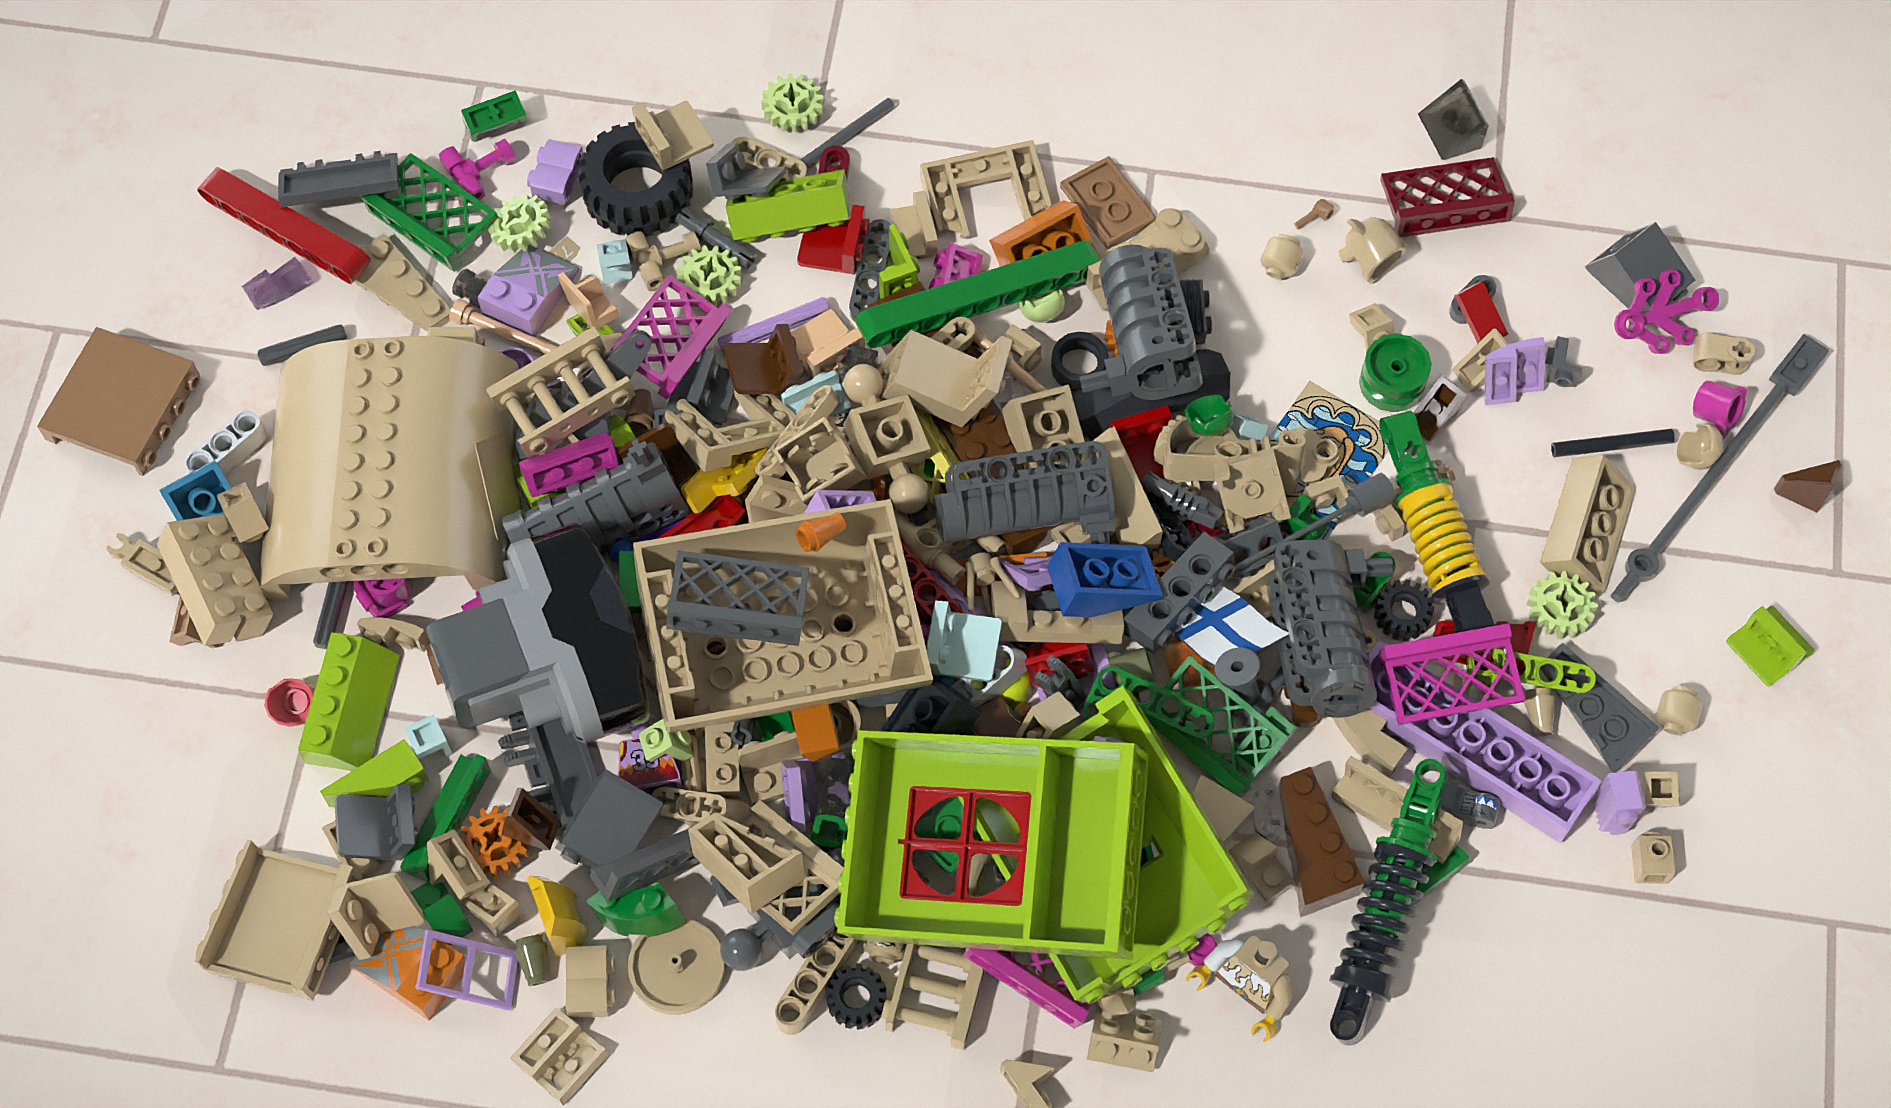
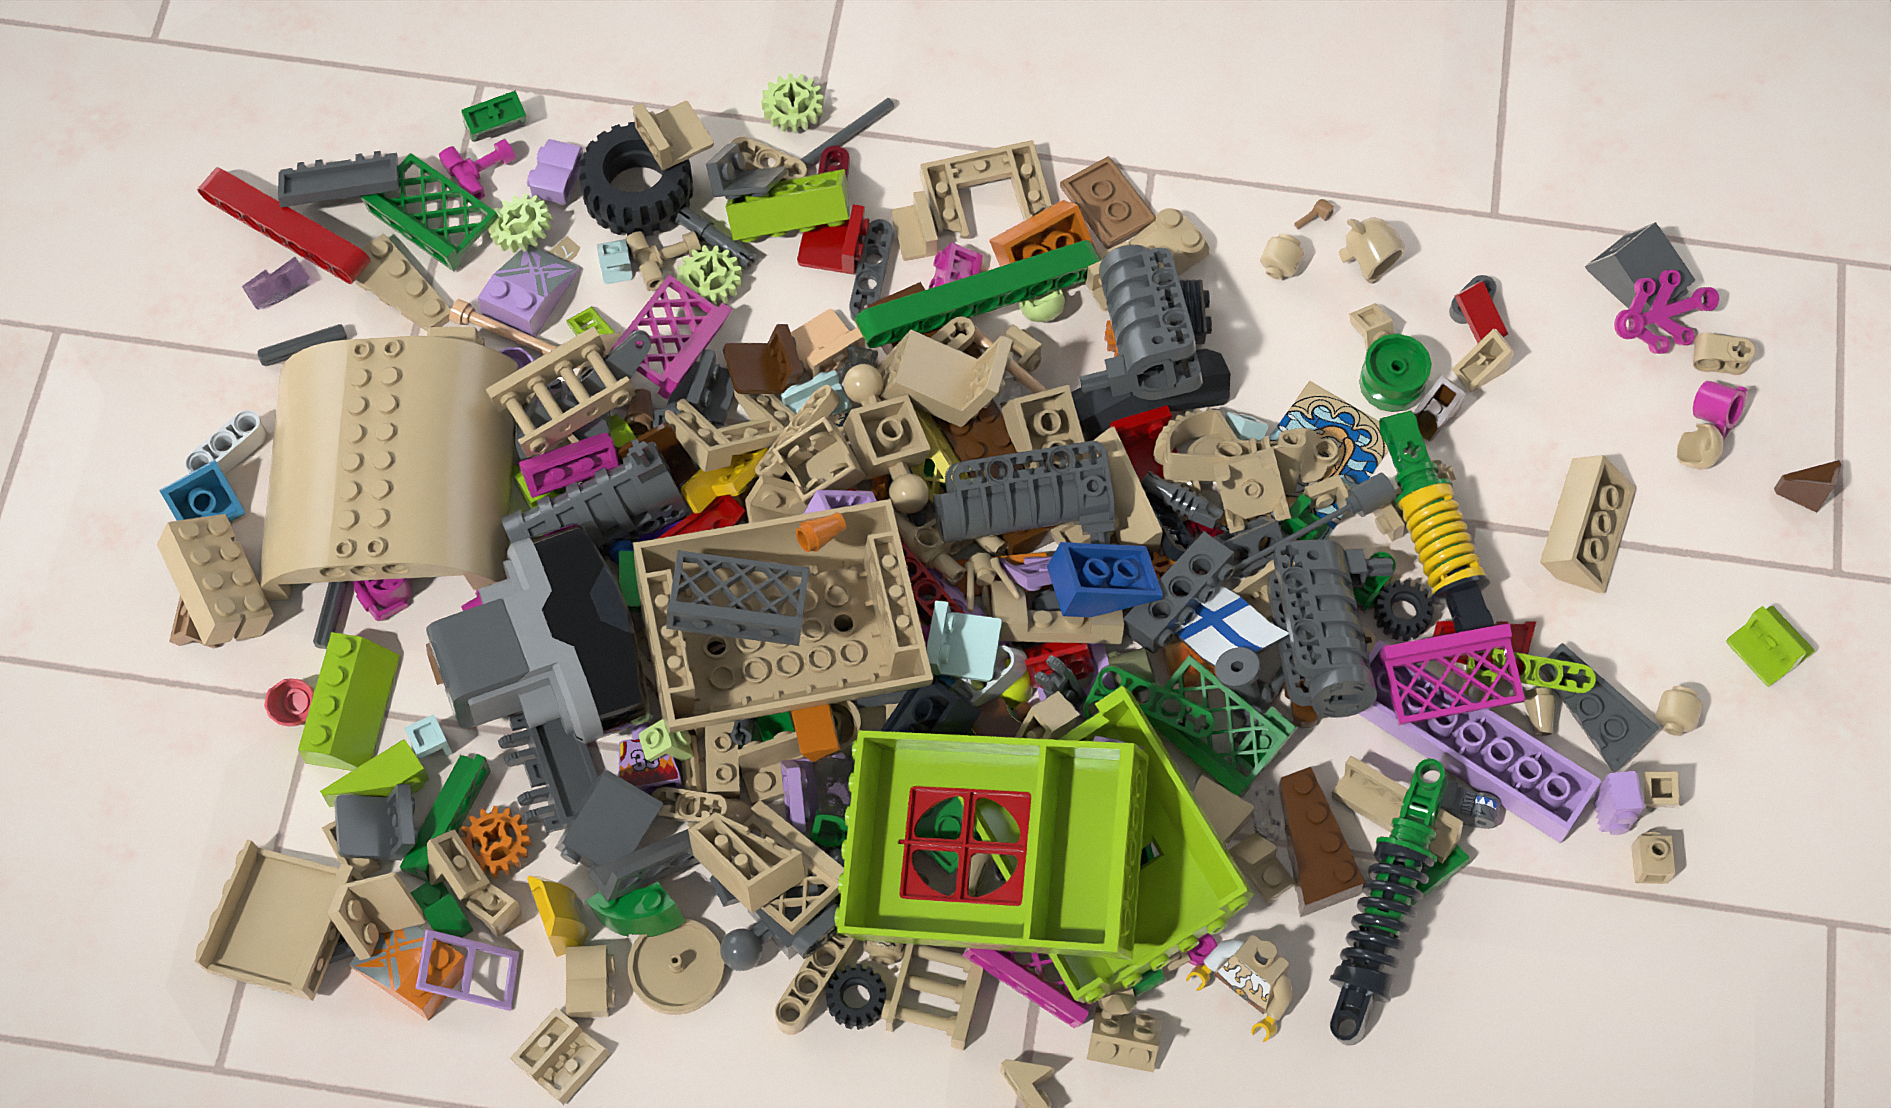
(120, 399): medium nougat panel -> none
(144, 562): tan plate -> none
(243, 513): tan brick -> none
(386, 631): tan slope -> none
(469, 286): clear smoke wheel -> none
(498, 479): tan piece -> none
(530, 821): reddish brown slope -> none
(532, 958): olive cone -> none
(589, 300): light nougat panel -> none
(765, 327): lavender axle -> none
(904, 268): lime bracket -> none
(1074, 341): black tyre -> none
(1209, 415): green hair -> none
(1367, 738): tan slope -> none
(1452, 212): dark red fence -> none
(1455, 122): clear smoke slope -> none
(1514, 370): lavender slope -> none
(1558, 371): dark grey bracket -> none
(1573, 599): yellowish green gear -> none
(1612, 442): black piece -> none
(1789, 378): dark grey bar -> none

